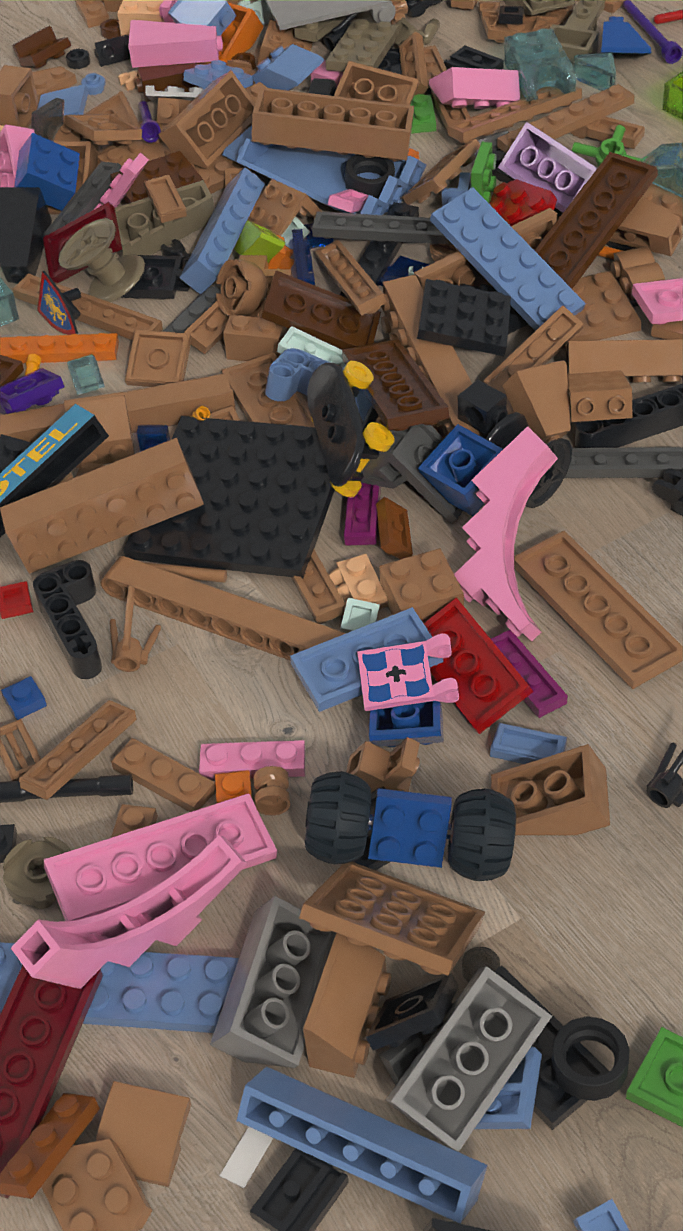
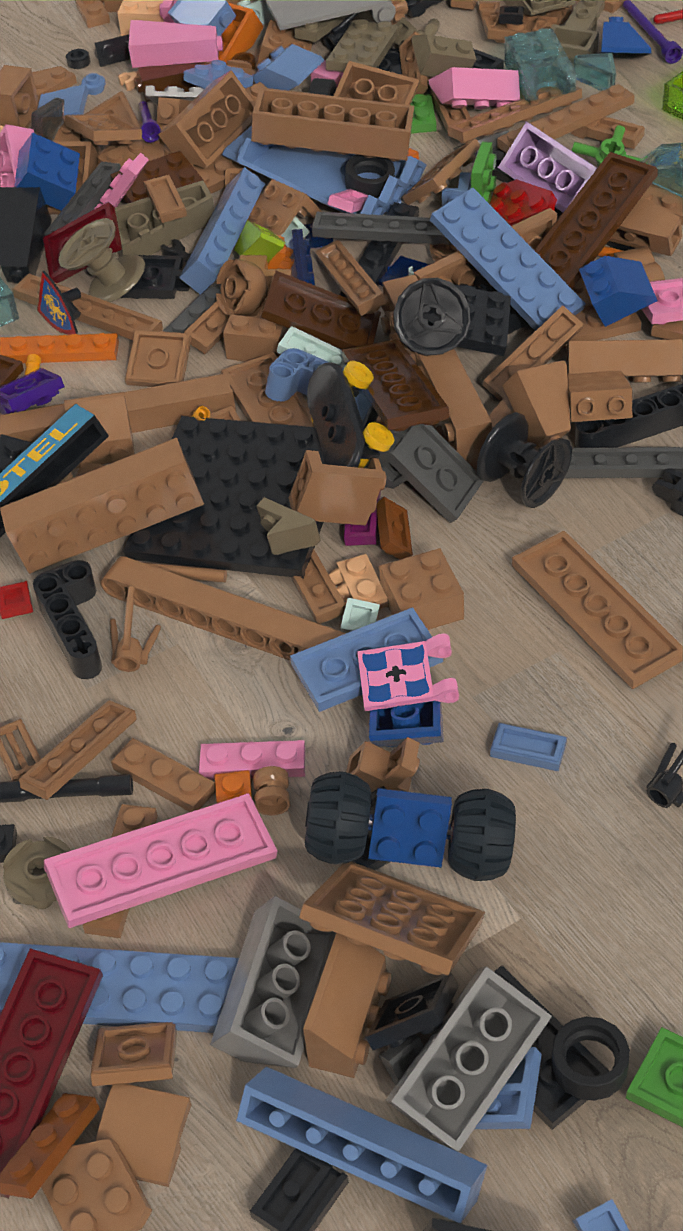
(23, 698): blue plate -> none
(39, 47): reddish brown bracket -> none
(79, 948): bright pink arch -> none
(85, 374): clear light blue slope -> none
(110, 29): reddish brown tile -> none
(134, 1053): none -> medium nougat tile
(152, 435): clear blue plate -> none
(246, 1157): white sticker -> none
(287, 528): none -> dark tan slope
(335, 491): none -> medium nougat panel
(439, 54): none -> dark tan slope
(446, 302): none -> black piece
(456, 464): blue slope -> none
(478, 958): clear smoke tile -> none
(482, 406): black brick -> none
(484, 676): red plate -> none
(492, 531): bright pink arch -> none
(547, 693): magenta plate -> none
(557, 793): medium nougat slope -> none
(617, 287): none -> blue slope

